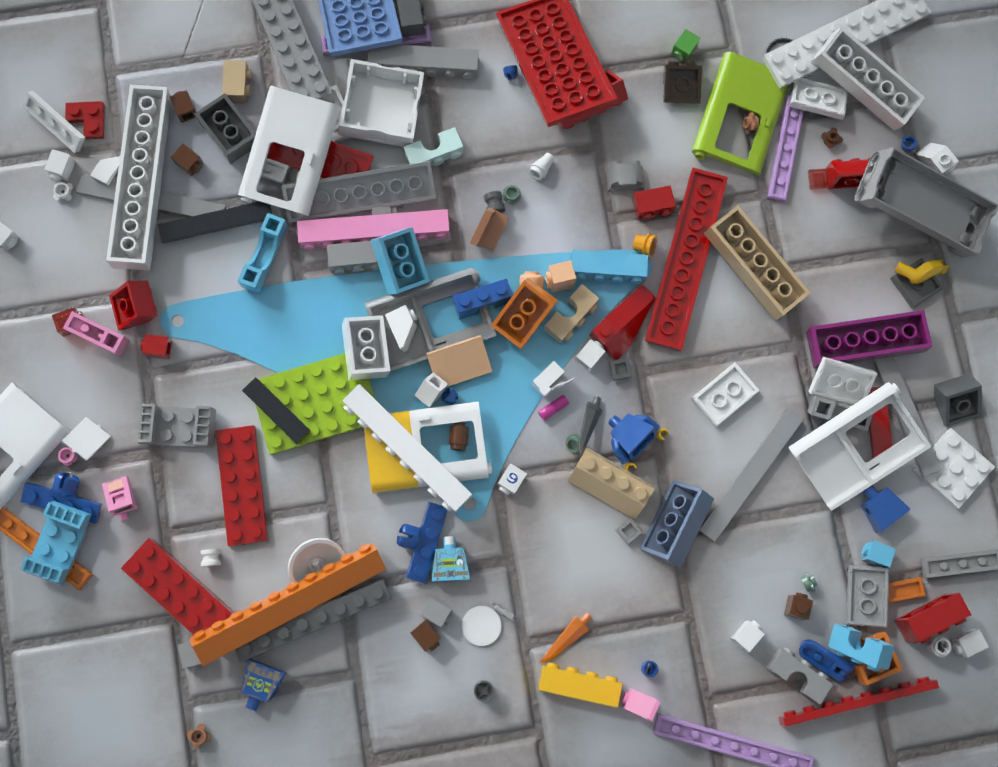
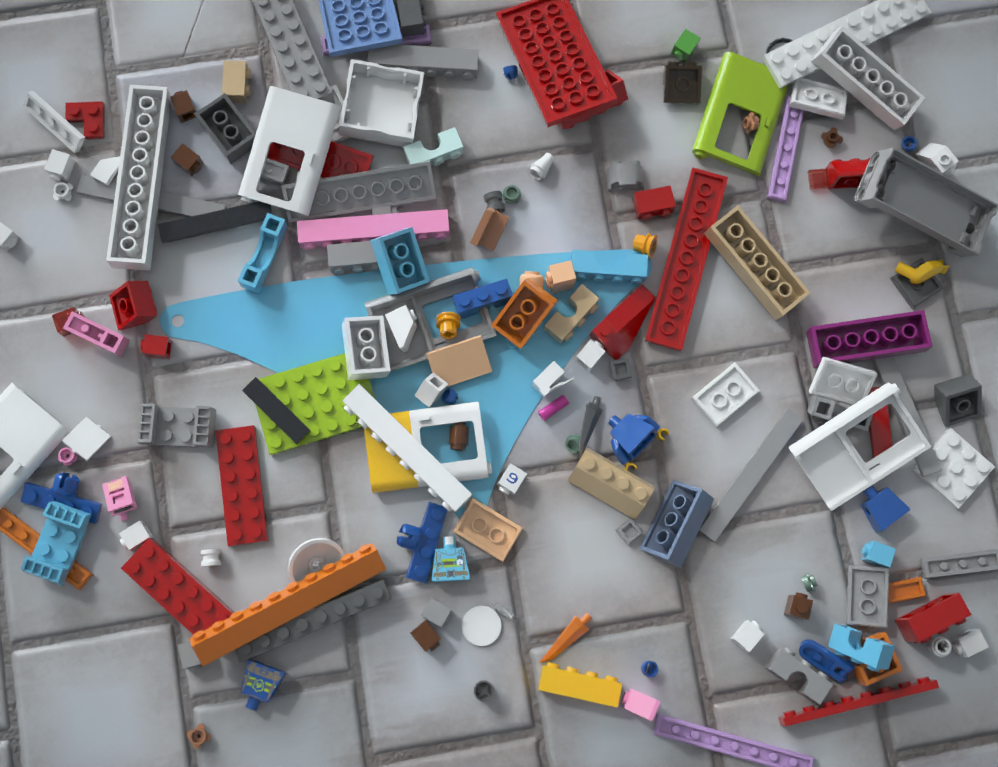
(135, 536): none -> white brick
(448, 324): none -> light orange piece
(487, 529): none -> light nougat tile

